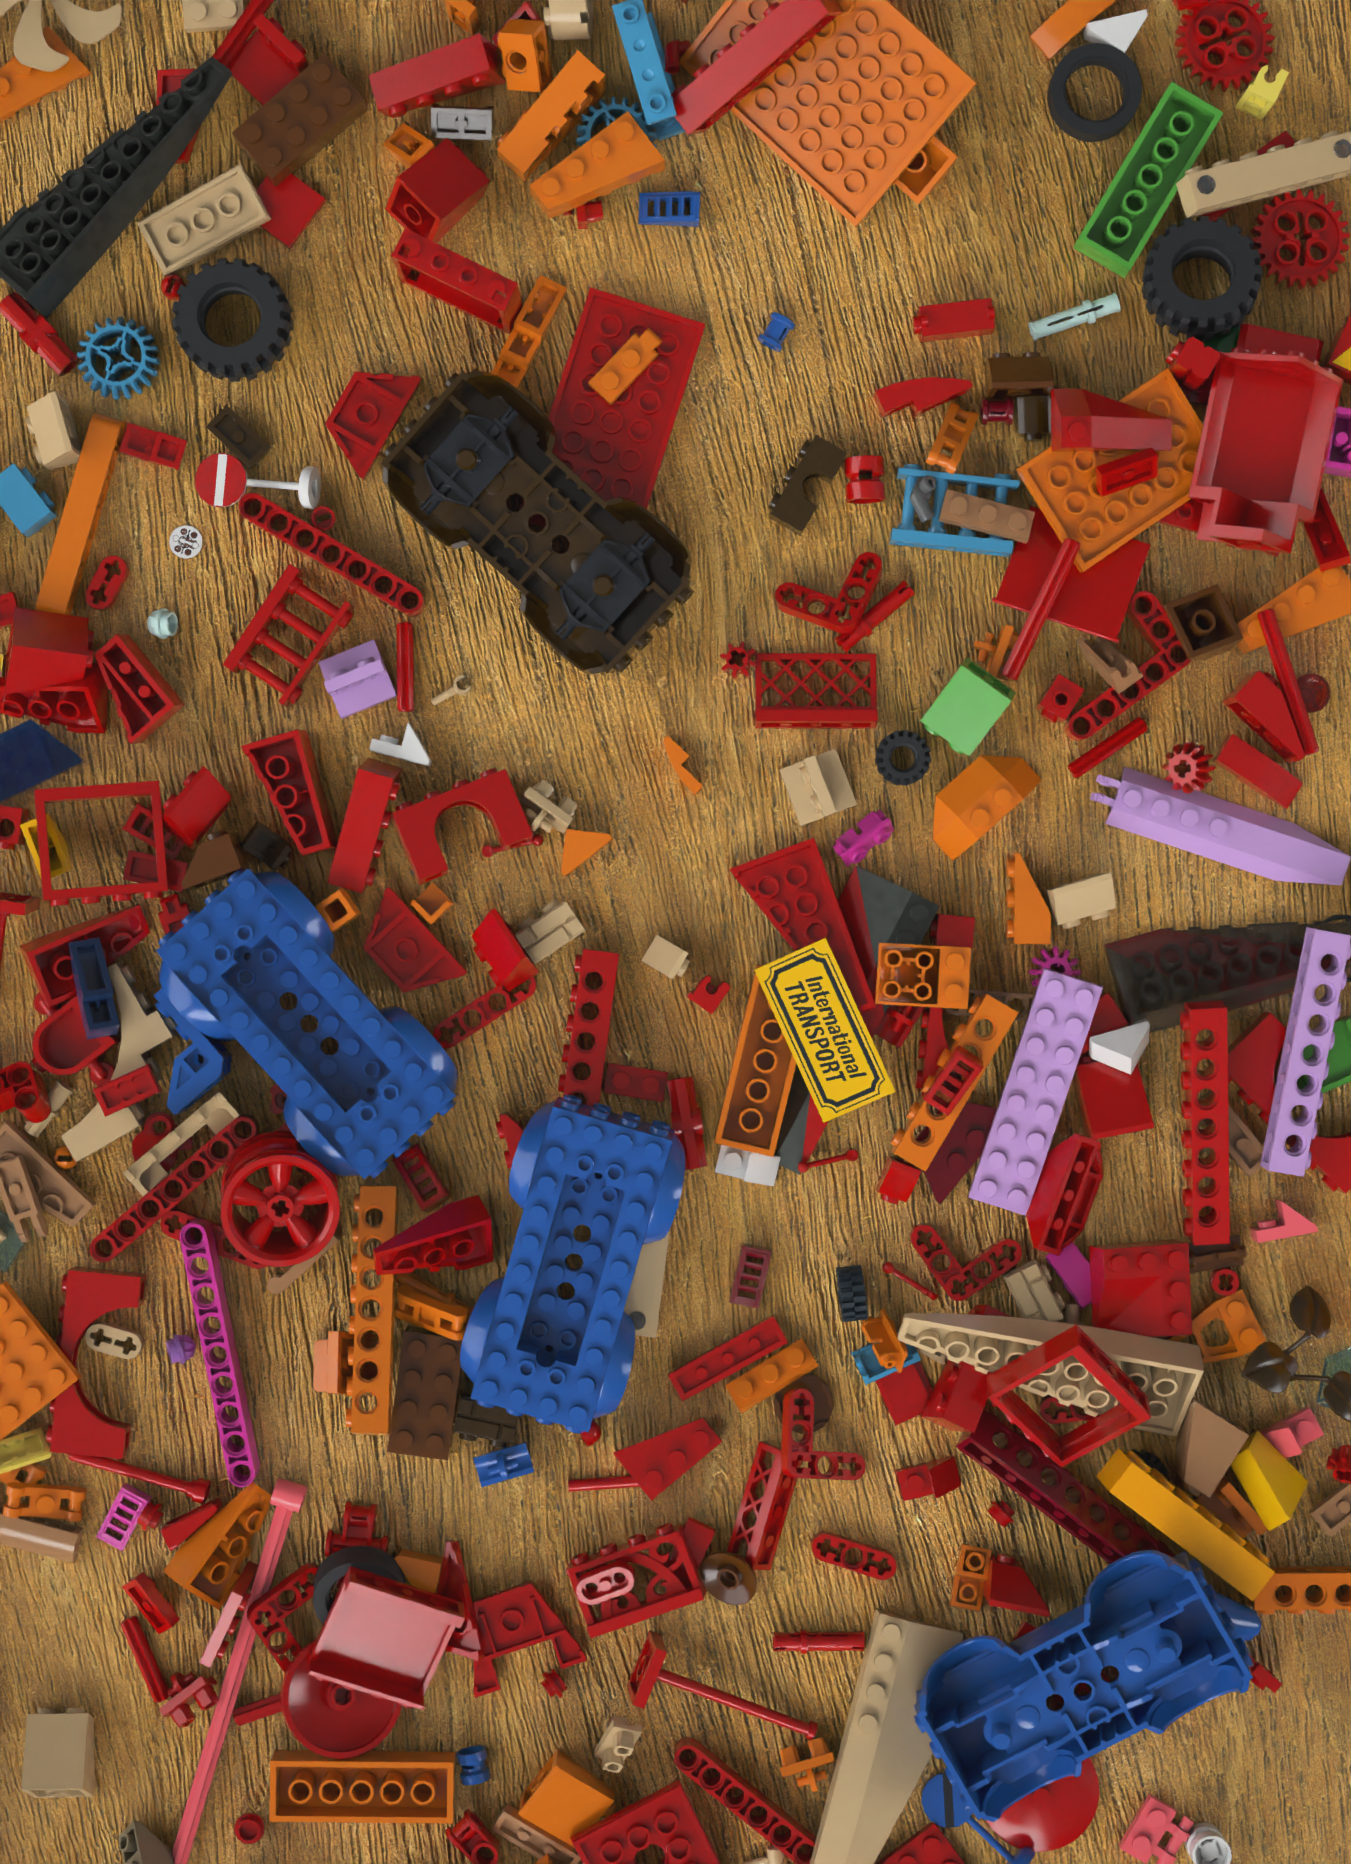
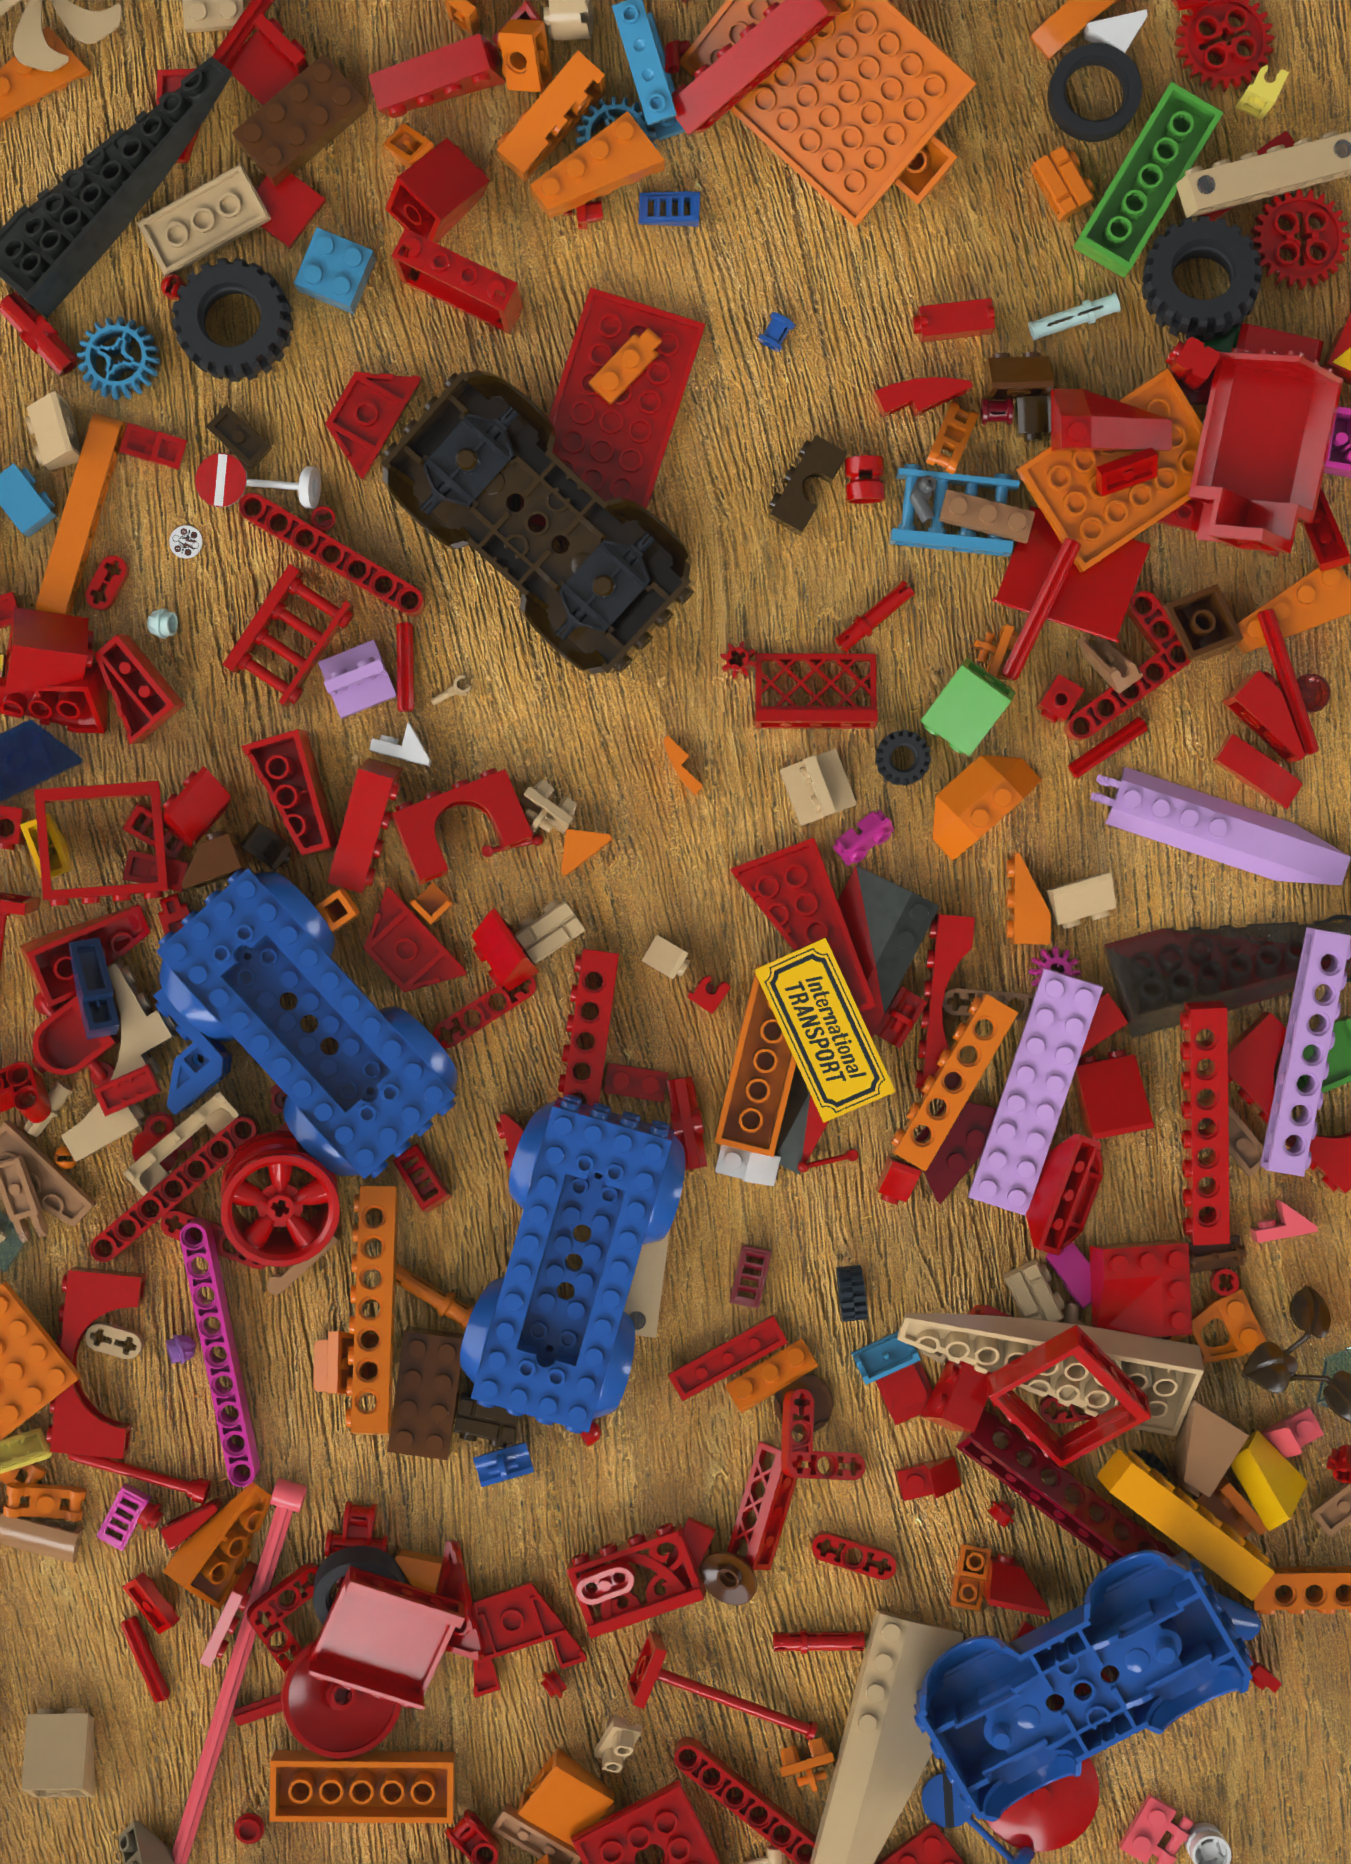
(179, 1706): red hips -> none
(335, 270): none -> dark azure brick
(430, 1313): orange plate -> none
(447, 1238): red wedge -> none
(462, 122): hinge -> none
(473, 1765): blue wheel -> none
(529, 331): orange slope -> none
(601, 1483): red bar -> none
(668, 1456): red wedge -> none
(834, 607): red beam -> none
(889, 1268): red hinge -> none
(890, 1350): orange hinge -> none
(923, 975): orange slope -> none
(951, 1064): red slope -> none
(955, 1271): red beam -> none
(1062, 182): none -> orange brick
(1121, 1047): white slope -> none
(1189, 755): red gear -> none

